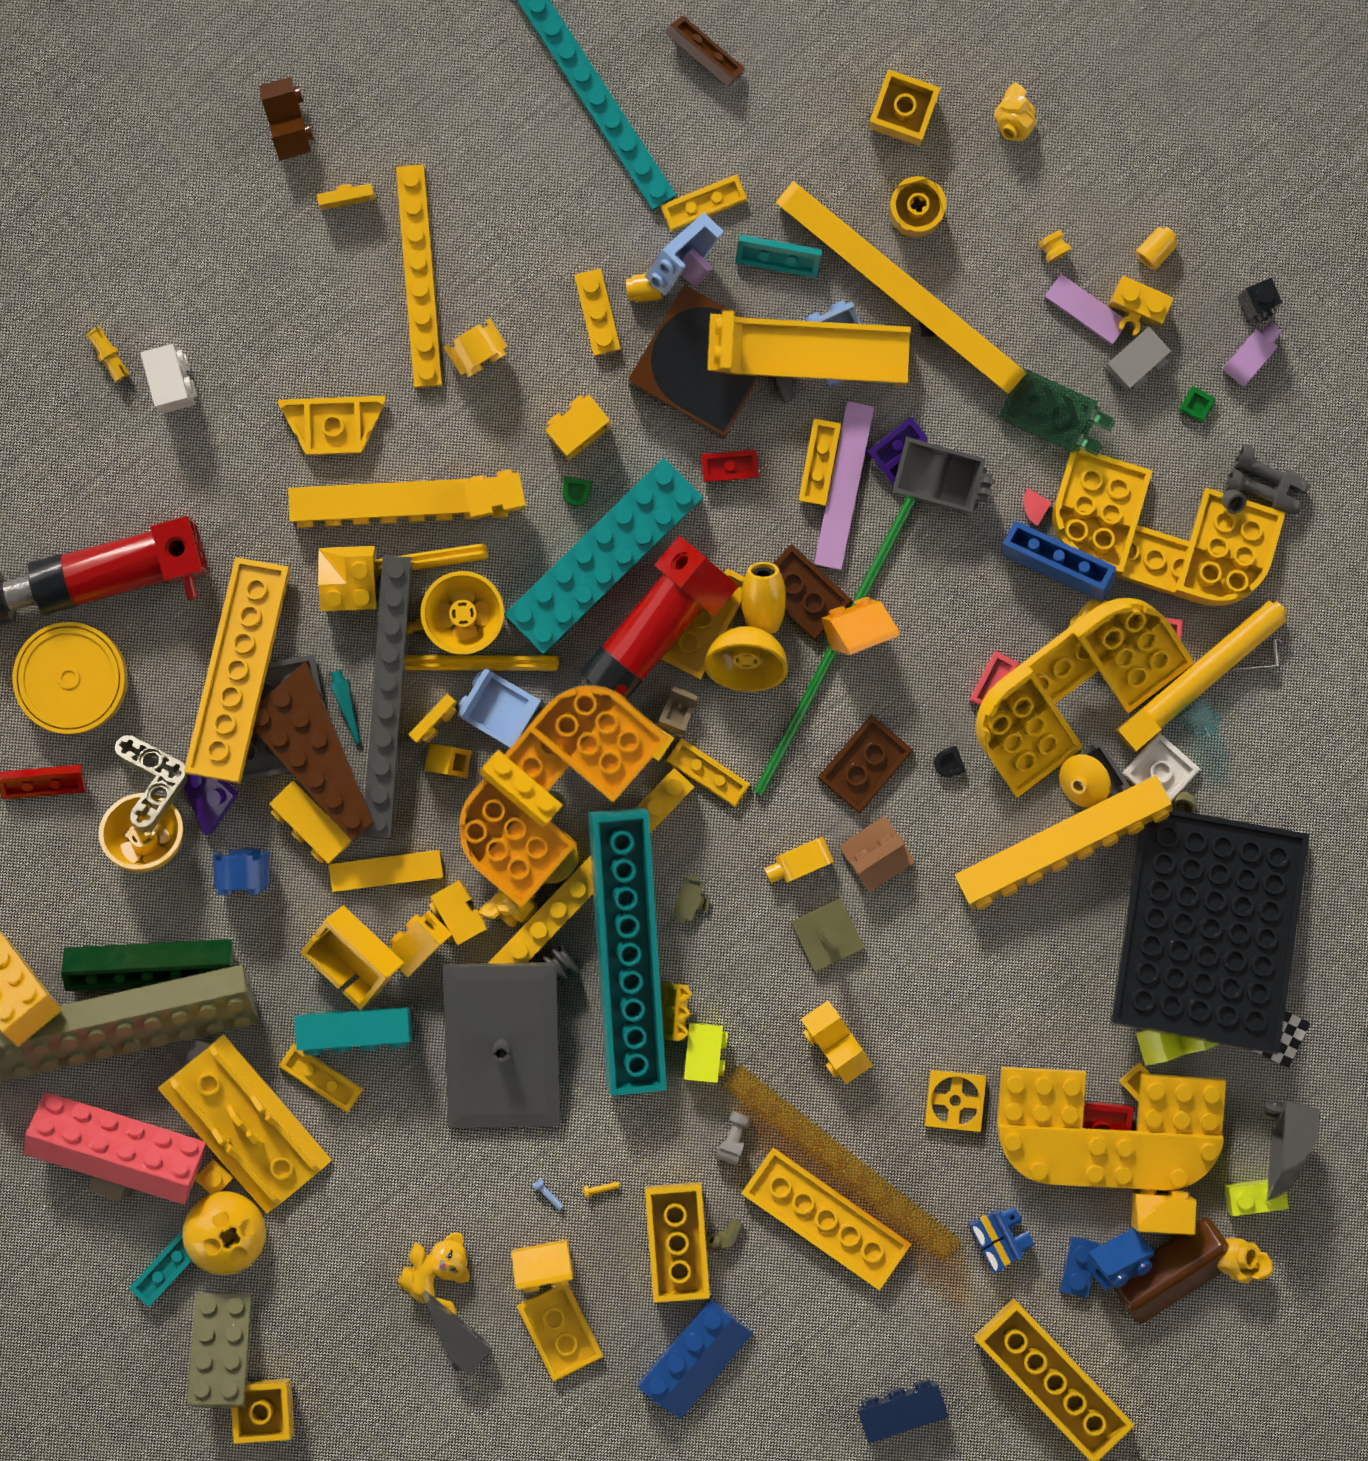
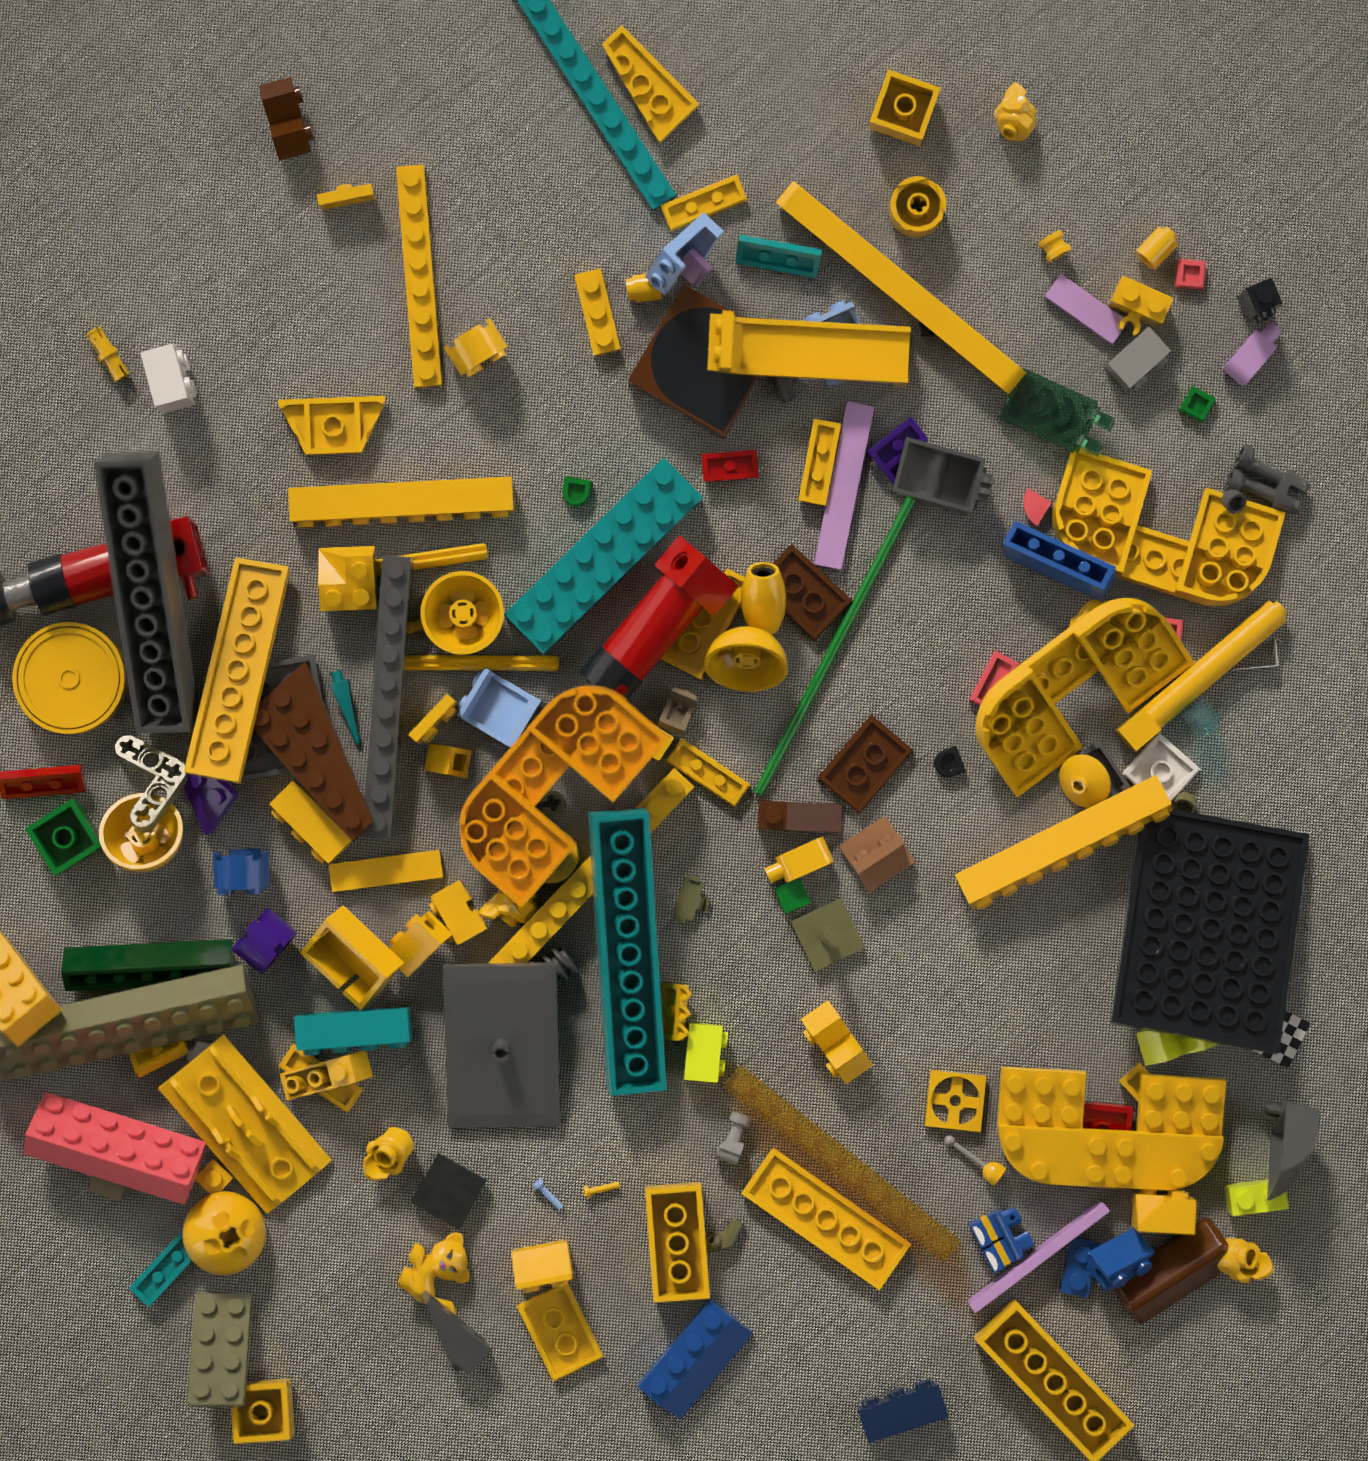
(65, 837): none -> green brick
(147, 591): none -> dark grey brick
(153, 1058): none -> yellow plate
(264, 940): none -> dark purple brick
(326, 1075): none -> yellow slope
(387, 1154): none -> yellow head
(448, 1191): none -> pearl dark grey tile
(494, 493): yellow brick -> none
(520, 788): yellow plate -> none
(577, 427): yellow brick -> none
(651, 86): none -> yellow wing
(705, 51): reddish brown plate -> none
(792, 895): none -> green tile
(799, 816): none -> reddish brown slope
(859, 626): light orange slope -> none
(991, 1171): none -> hinge
(1037, 1256): none -> lavender tile
(1190, 274): none -> coral tile

